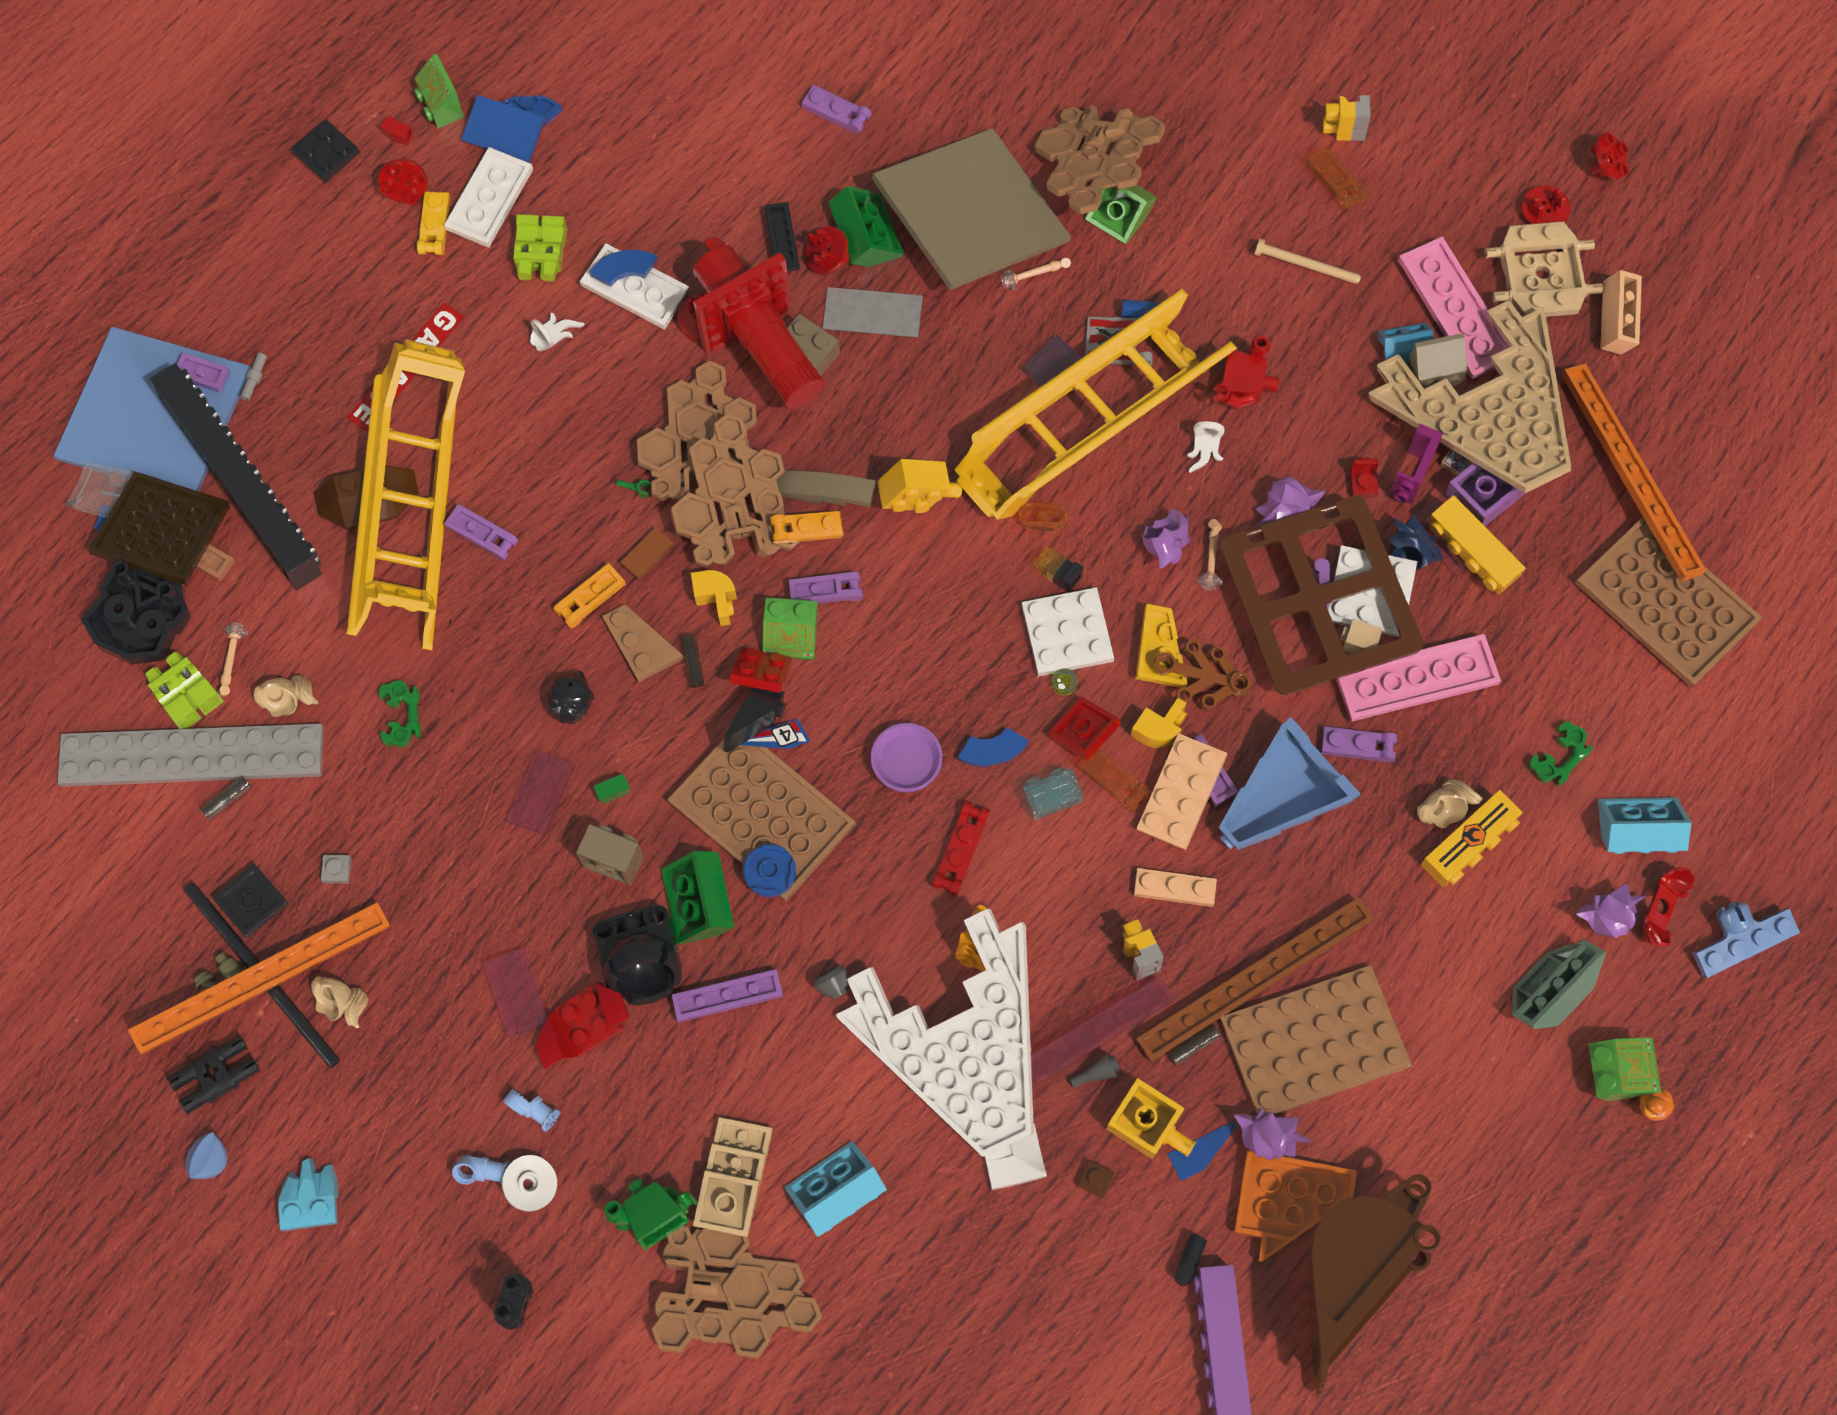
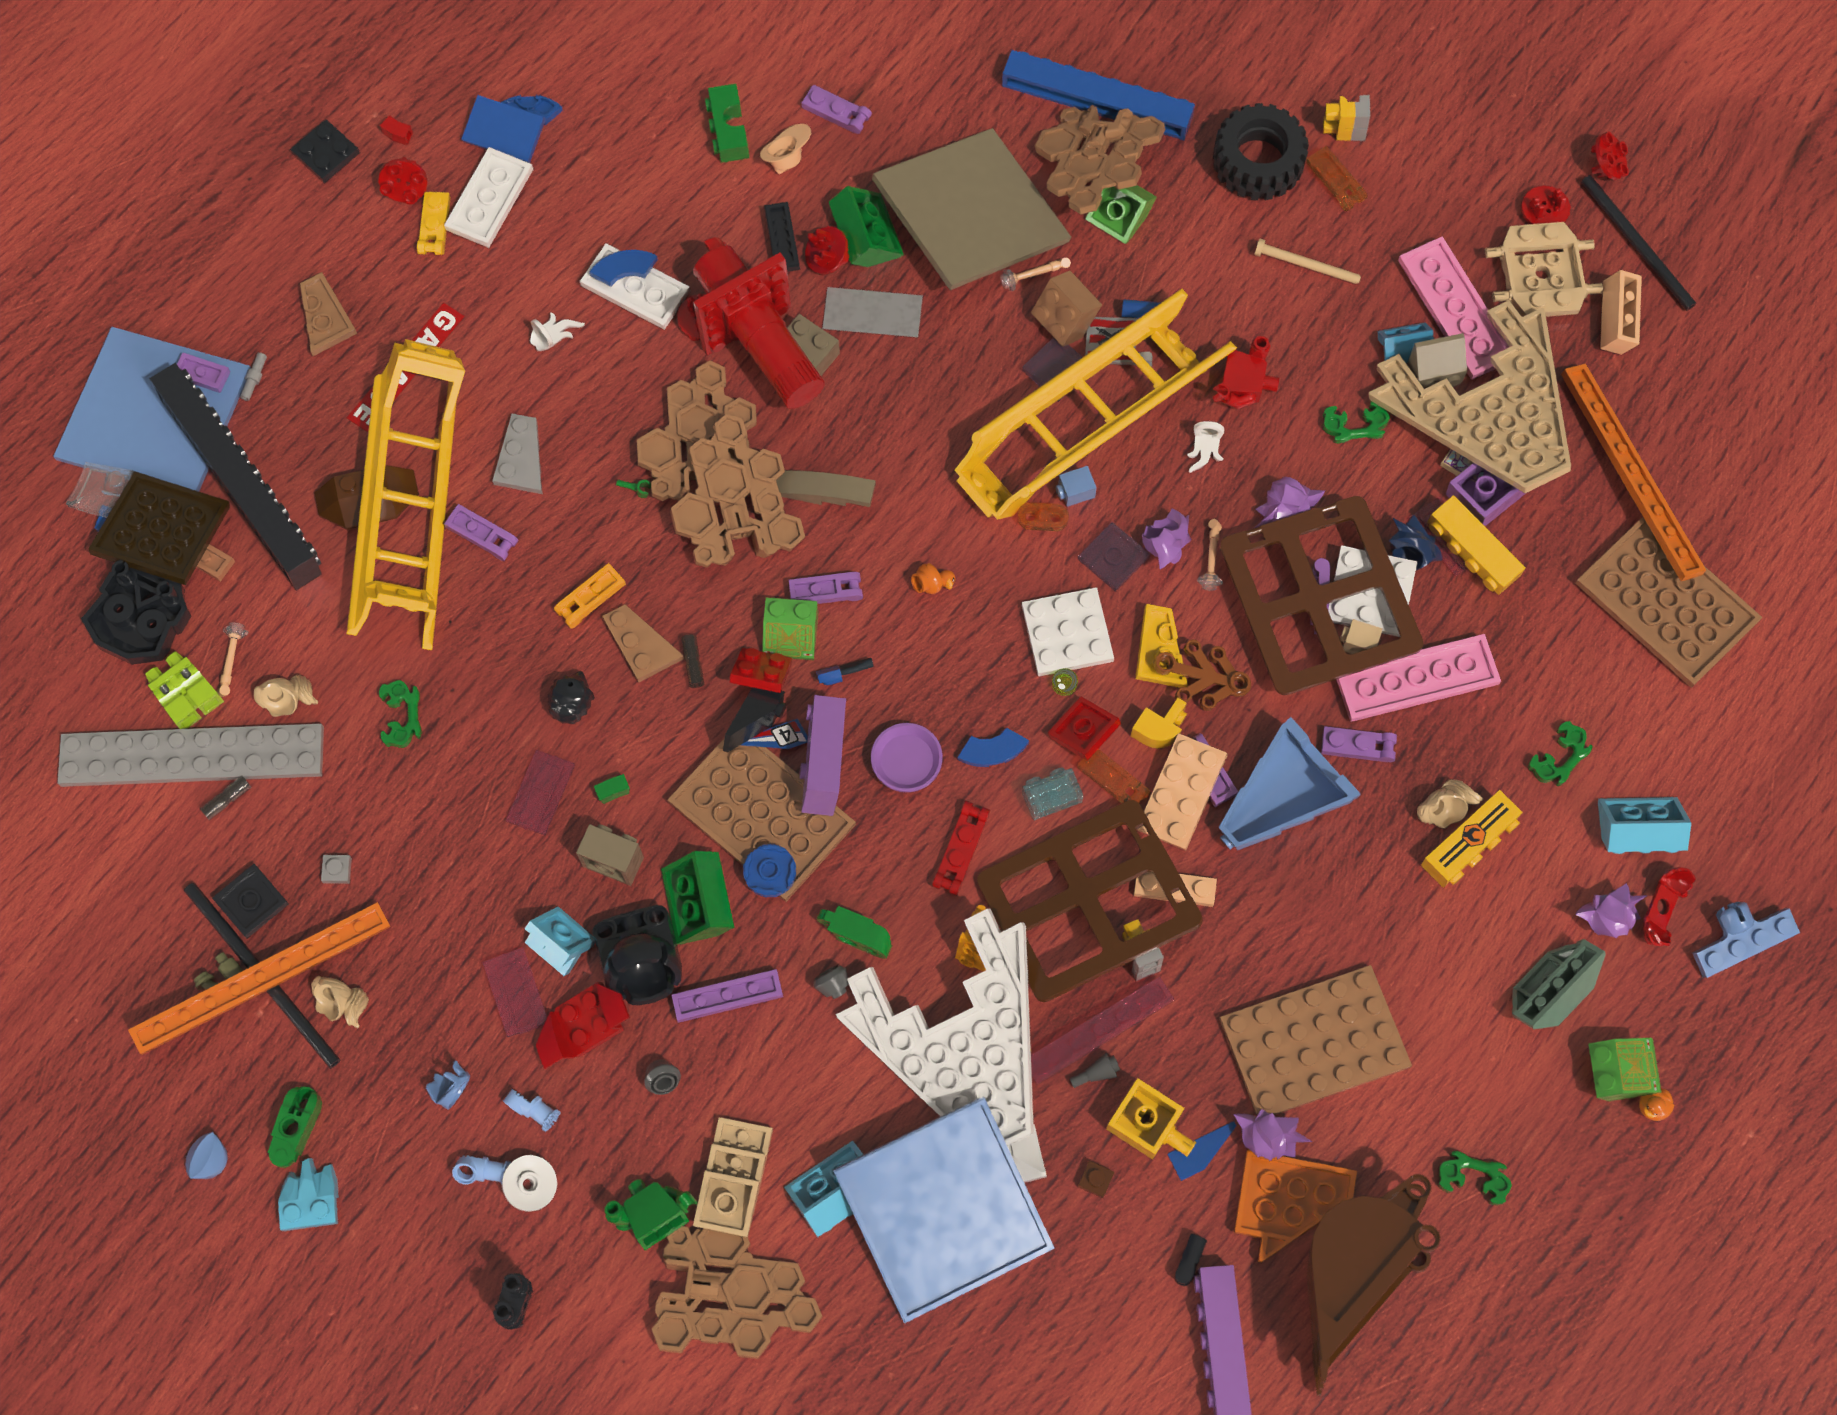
(226, 1078): black pin -> none
(284, 1147): none -> green piece
(325, 316): none -> medium nougat wing
(437, 93): bright green slope -> none
(448, 1090): none -> medium blue piece
(519, 456): none -> light grey wing
(539, 246): lime hips -> none
(558, 939): none -> medium azure bracket
(647, 554): dark orange tile -> none
(661, 1077): none -> dark grey cone
(716, 588): yellow brick -> none
(730, 140): none -> green arch
(786, 149): none -> light nougat piece
(807, 527): light orange plate -> none
(823, 755): none -> medium lavender brick
(834, 674): none -> piece
(857, 931): none -> green piece
(916, 485): yellow brick -> none
(929, 580): none -> orange animal
(943, 1209): none -> tile
(1058, 569): leg -> none
(1066, 308): none -> medium nougat brick
(1076, 486): none -> medium blue brick
(1082, 89): none -> blue brick
(1084, 894): none -> reddish brown window
(1113, 556): none -> tile
(1191, 1046): clear smoke piece -> none
(1254, 979): dark orange plate -> none
(1266, 125): none -> black tyre
(1335, 424): none -> green helmet
(1364, 477): red bracket -> none
(1422, 446): magenta panel -> none
(1451, 1172): none -> green helmet
(1638, 243): none -> black piece

